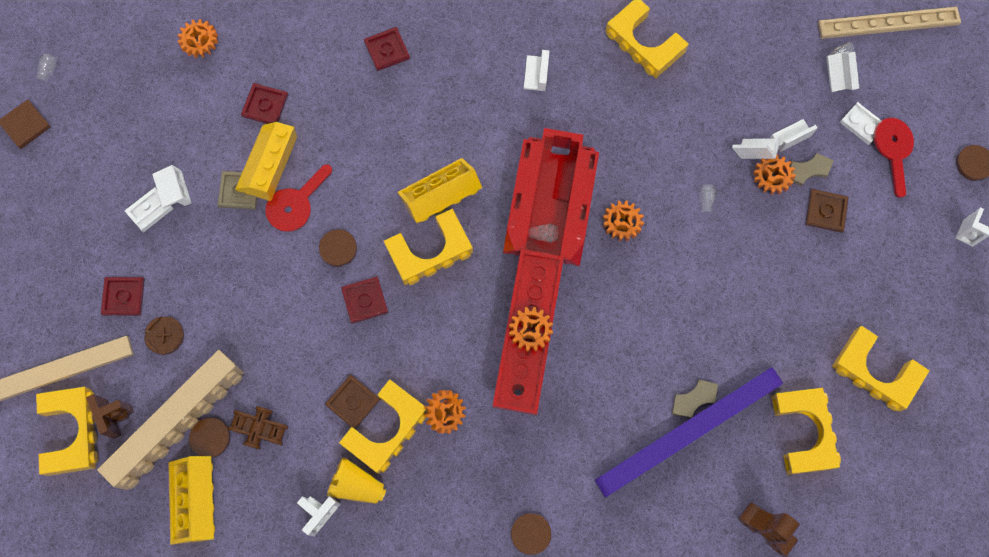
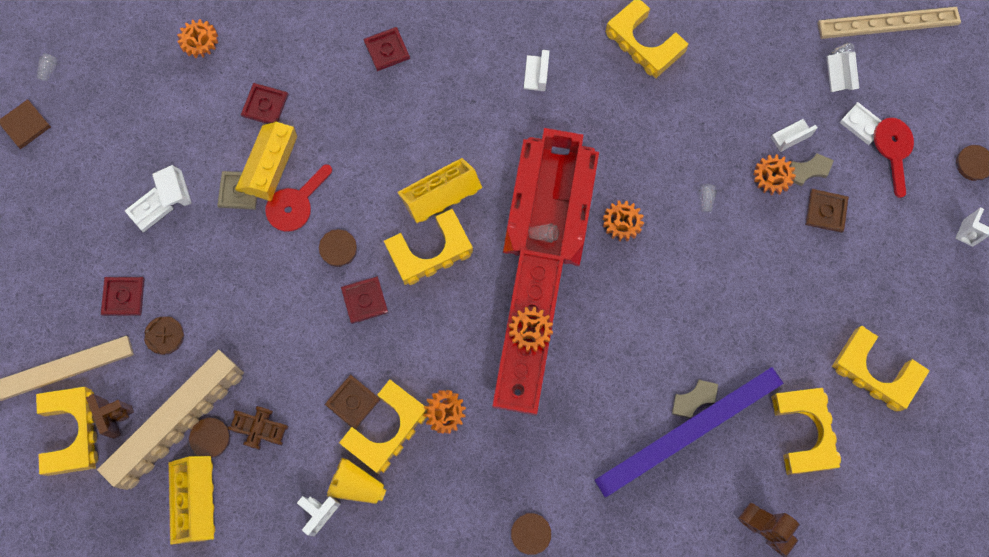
(757, 148): white panel -> none

